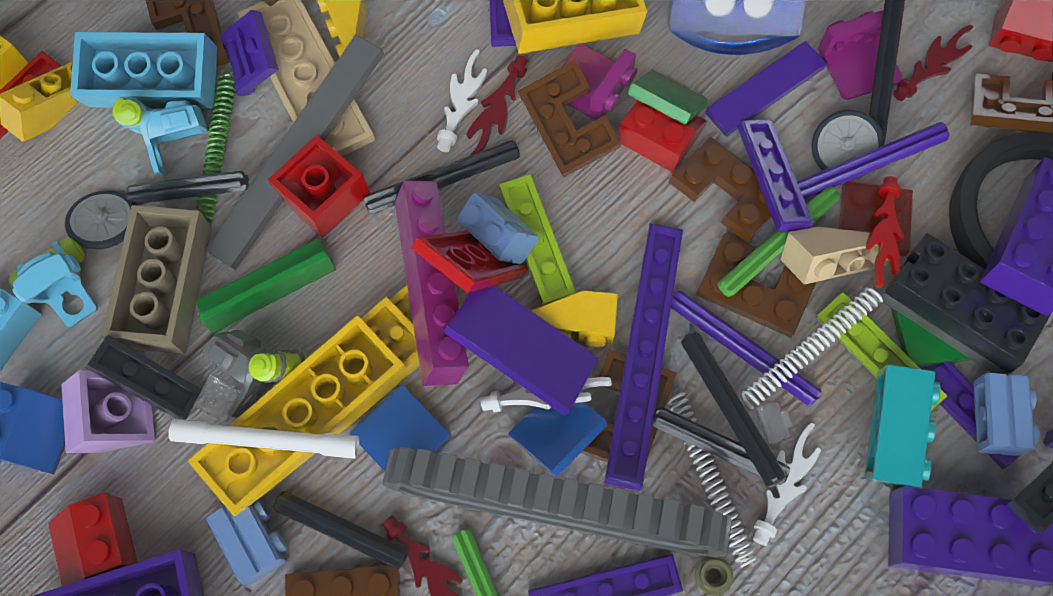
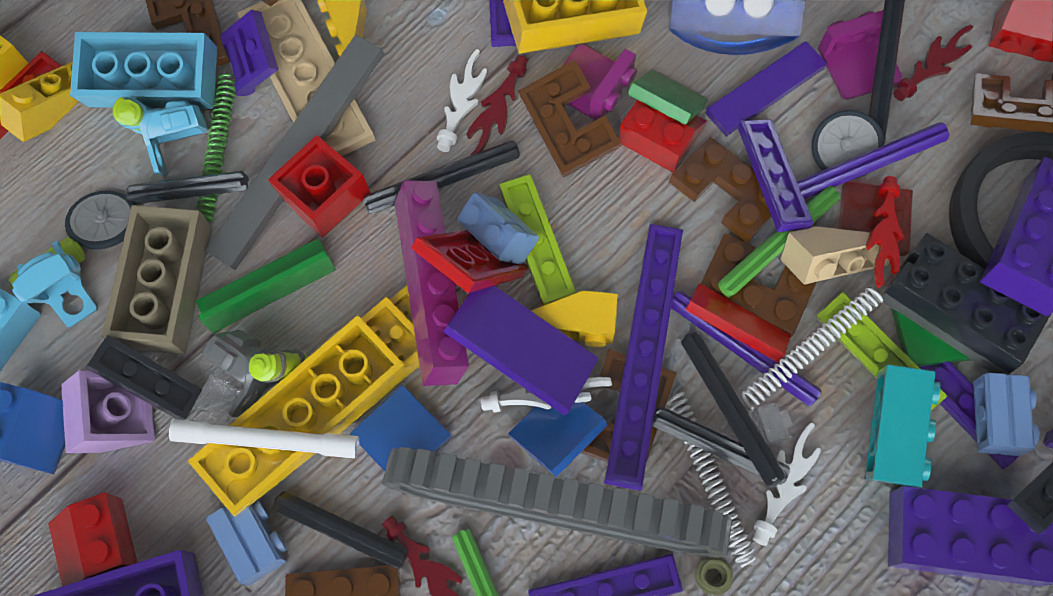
(738, 322): none -> red tile

